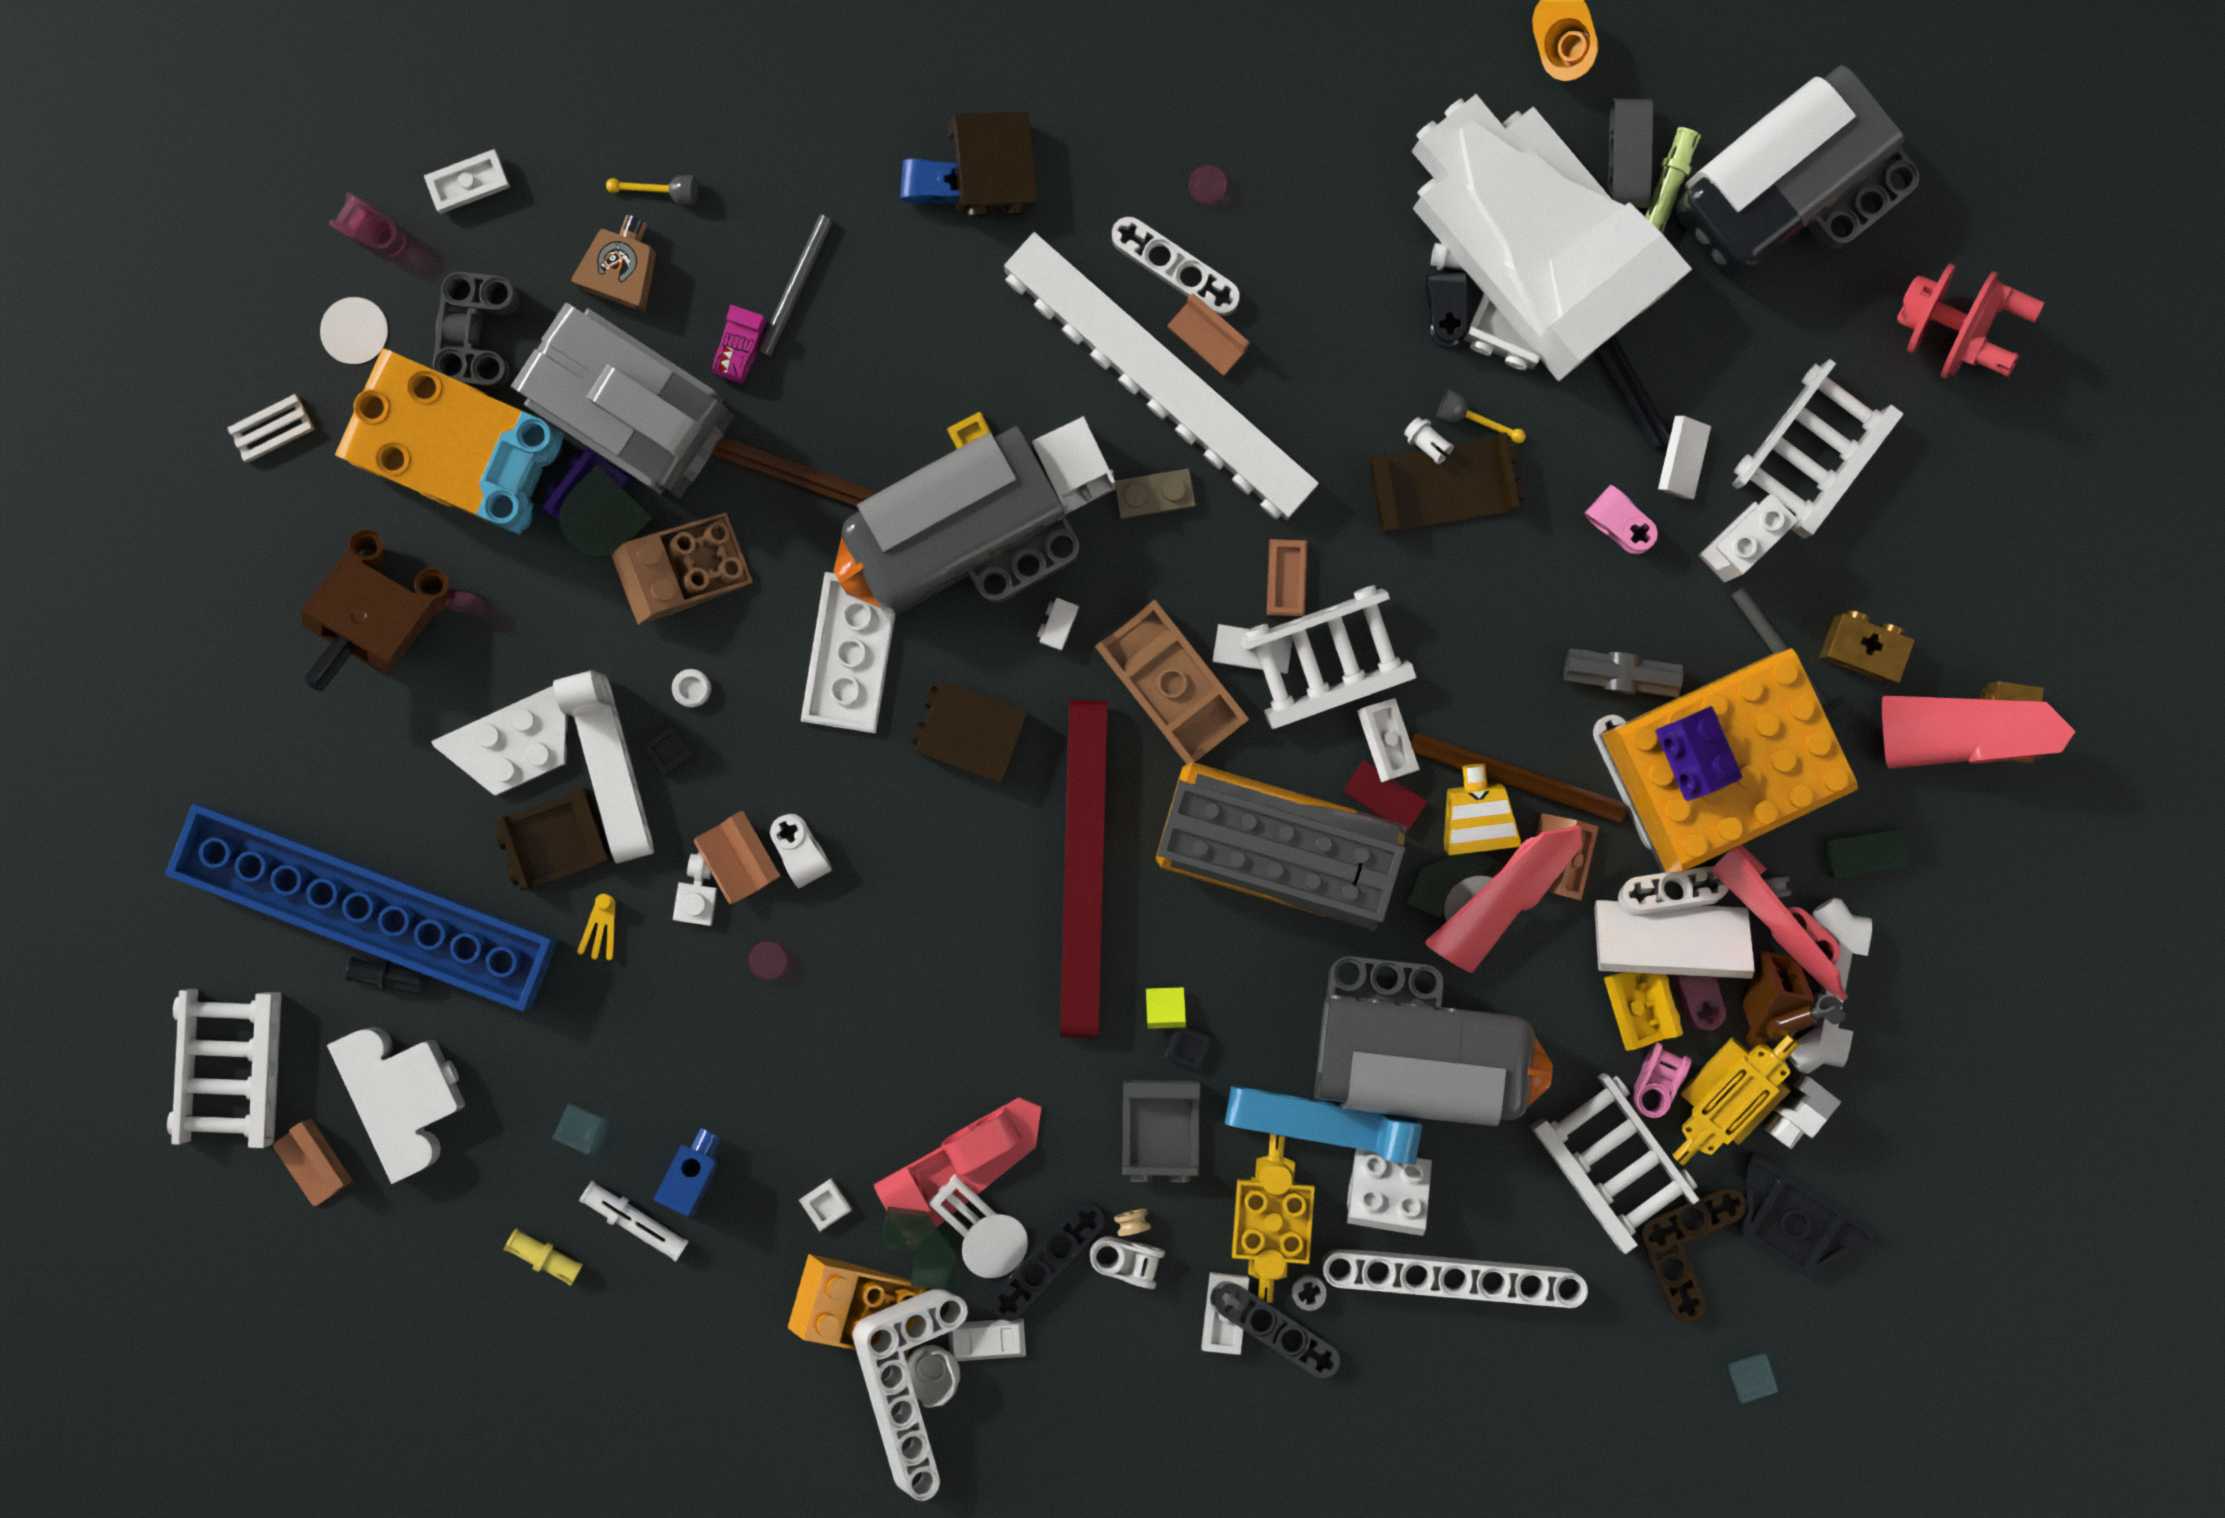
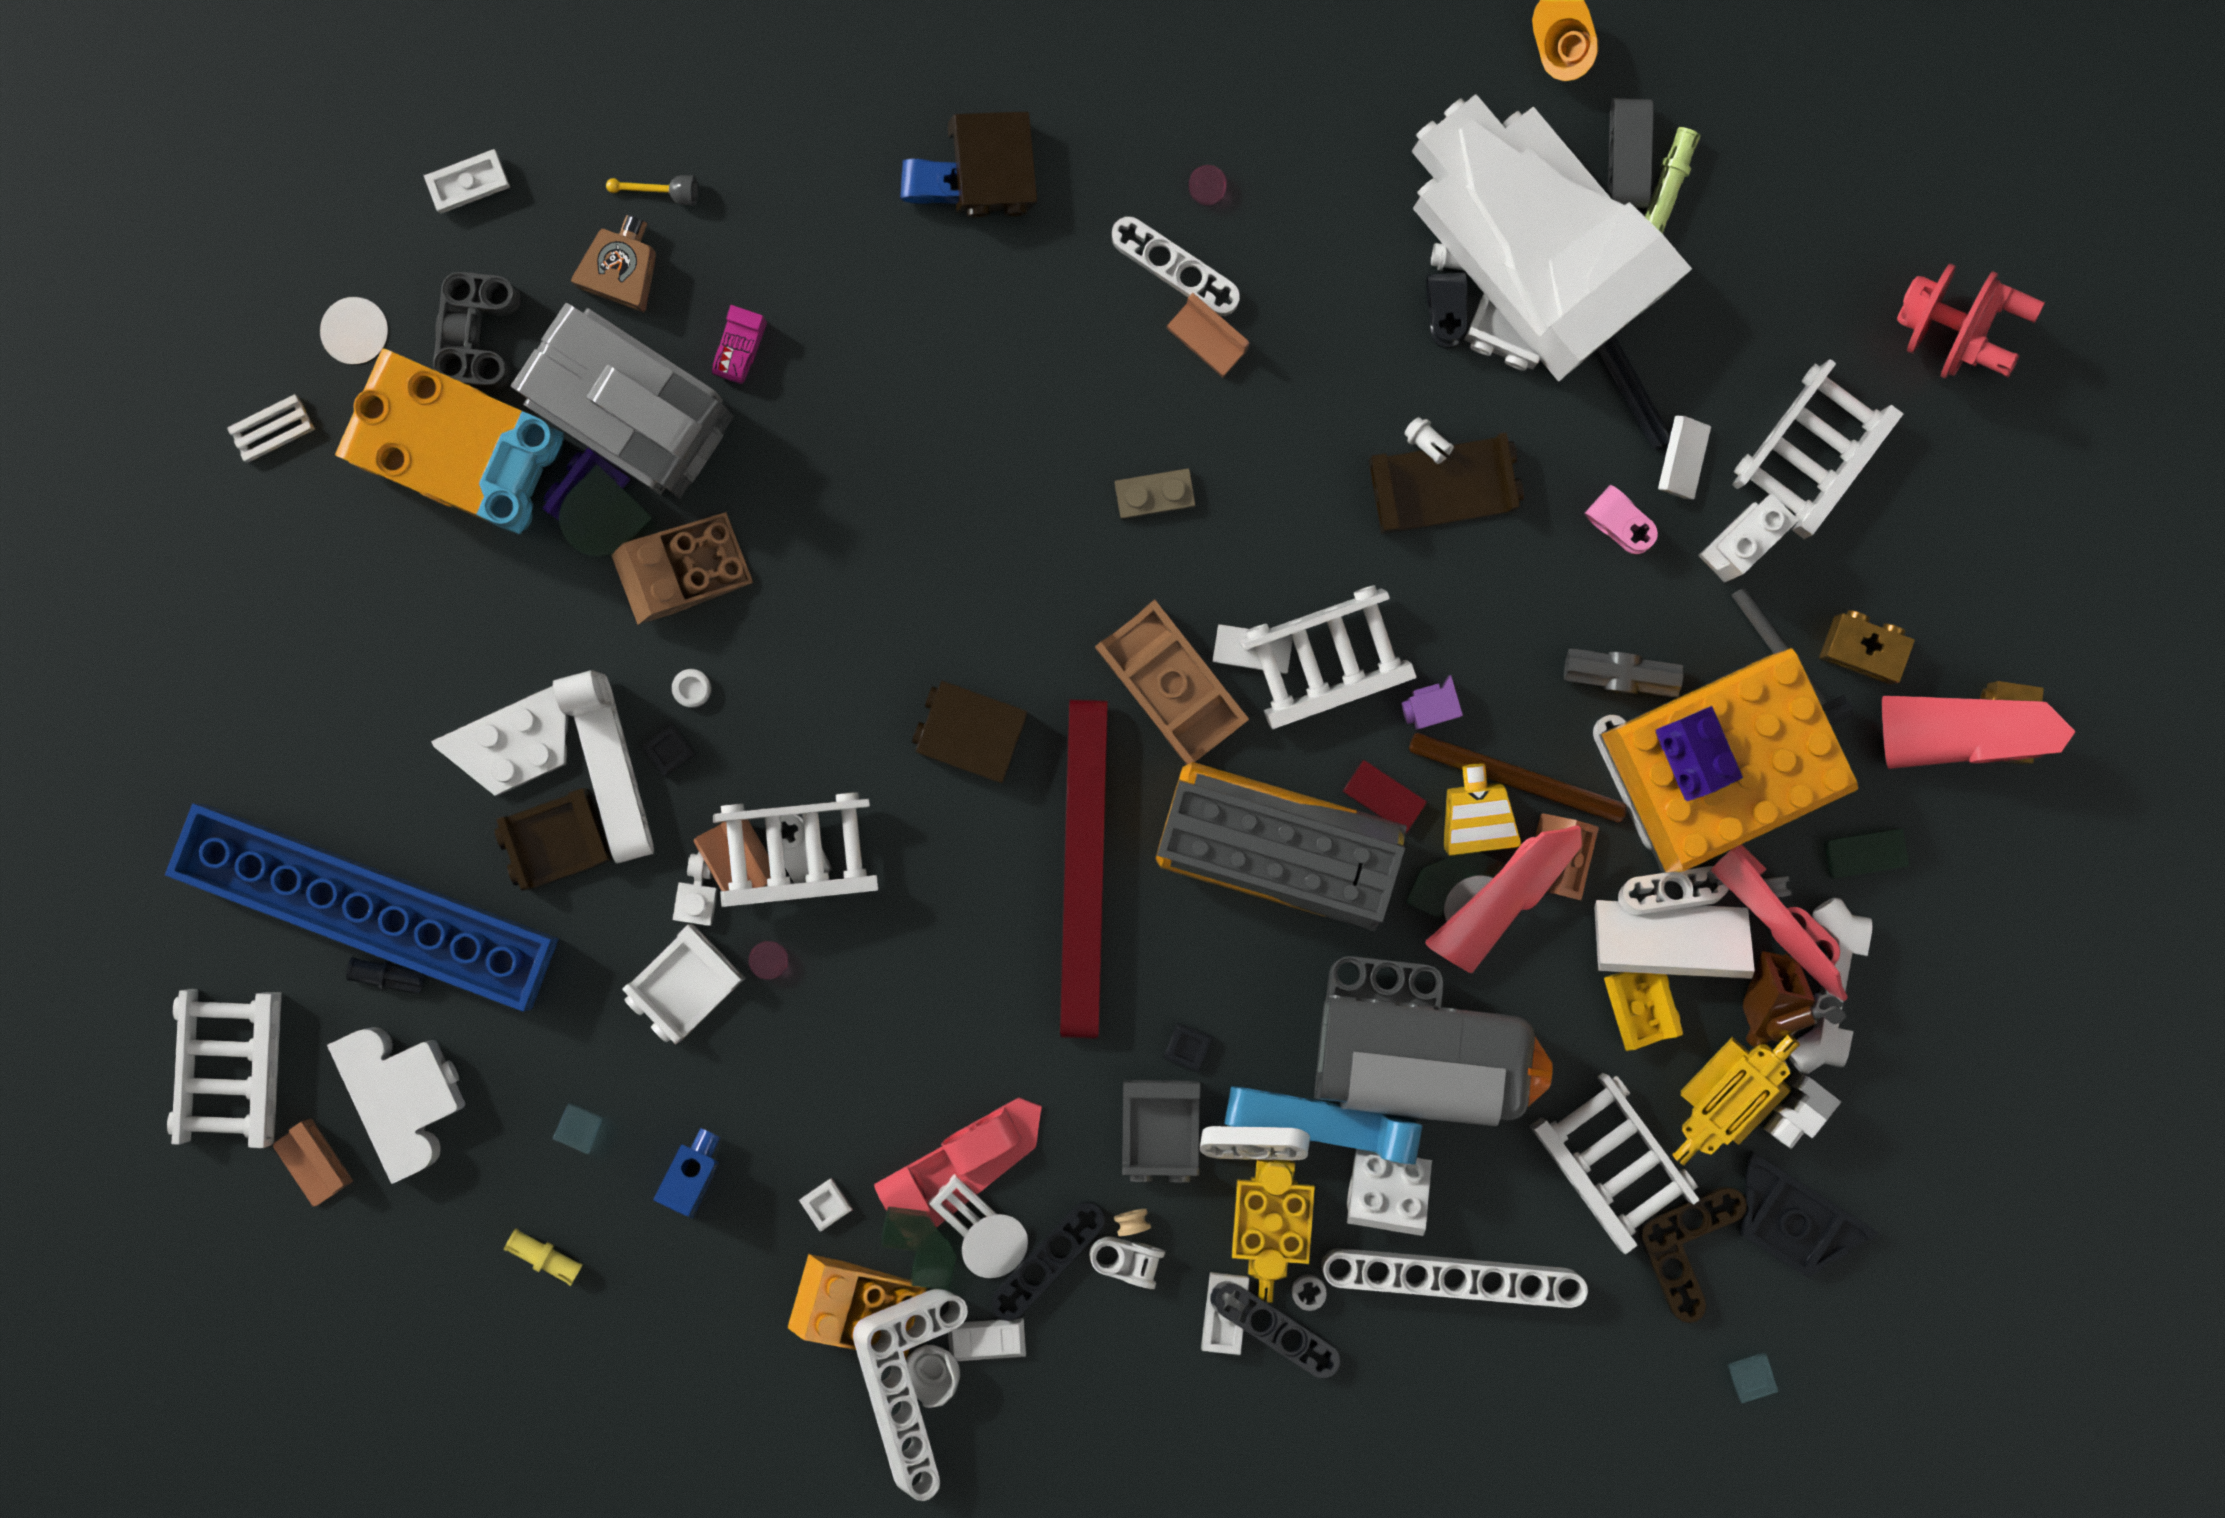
(364, 224): clear pink piece -> none
(368, 612): reddish brown piece -> none
(465, 603): clear pink tile -> none
(594, 1197): white pin -> none
(602, 914): yellow piece -> none
(682, 985): none -> white panel
(779, 885): none -> white fence
(791, 472): reddish brown axle -> none
(795, 285): dark grey bar -> none
(847, 661): white tile -> none
(952, 521): dark grey piece -> none
(968, 430): yellow tile -> none
(1059, 624): white piece -> none
(1074, 465): white piece -> none
(1160, 377): white brick -> none
(1165, 1008): neon yellow tile -> none
(1255, 1143): none -> white beam
(1286, 578): nougat tile -> none
(1388, 740): white plate -> none
(1432, 705): none -> medium lavender window
(1454, 408): hinge -> none
(1660, 1079): bright pink piece -> none
(1698, 991): clear pink piece -> none
(1796, 171): piece -> none

